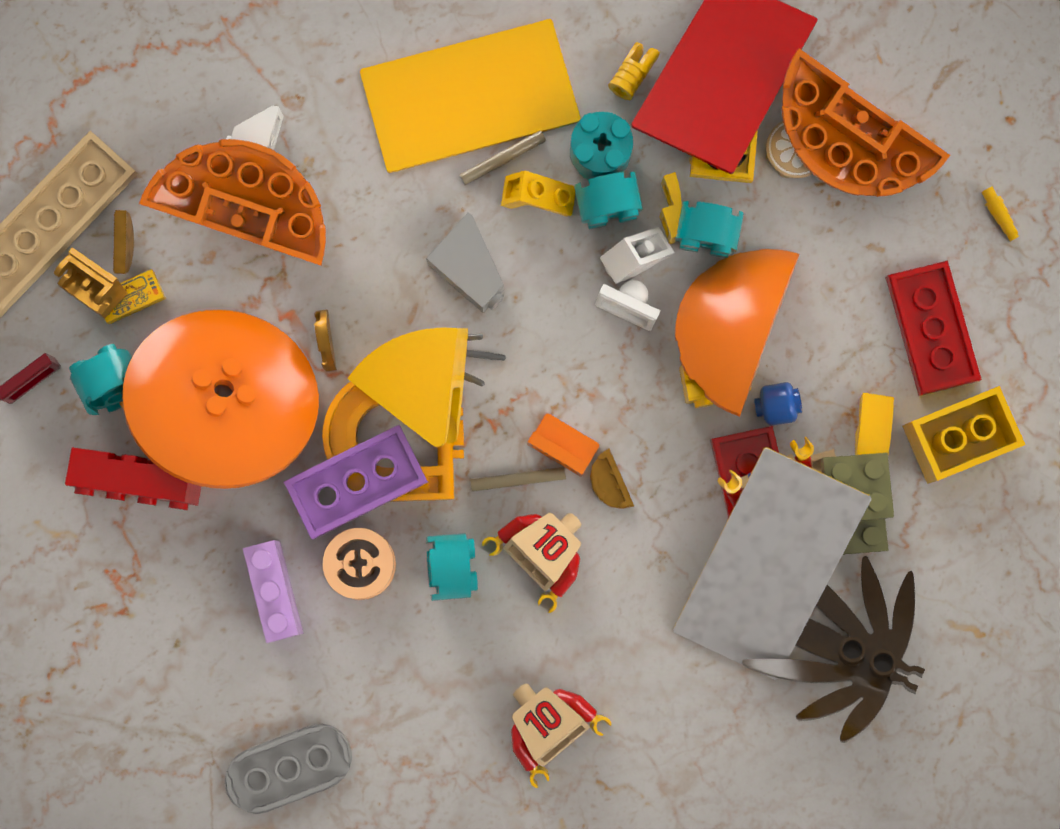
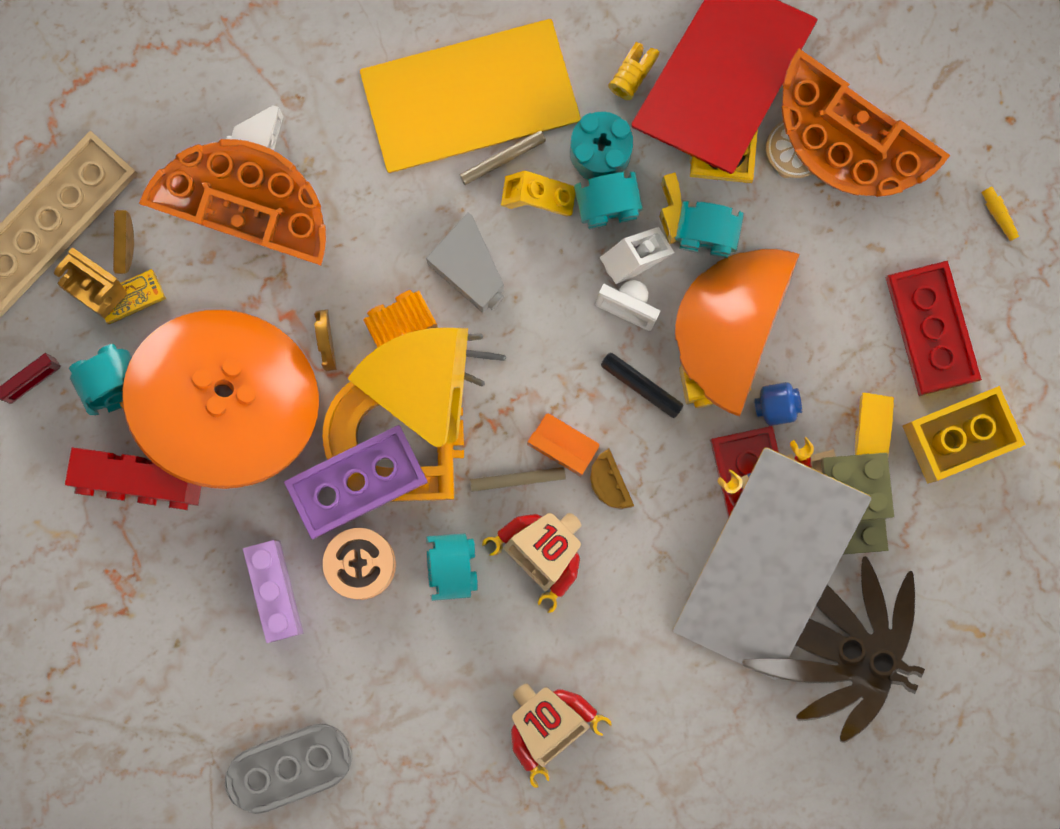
(404, 316): none -> light orange brick
(642, 385): none -> black axle

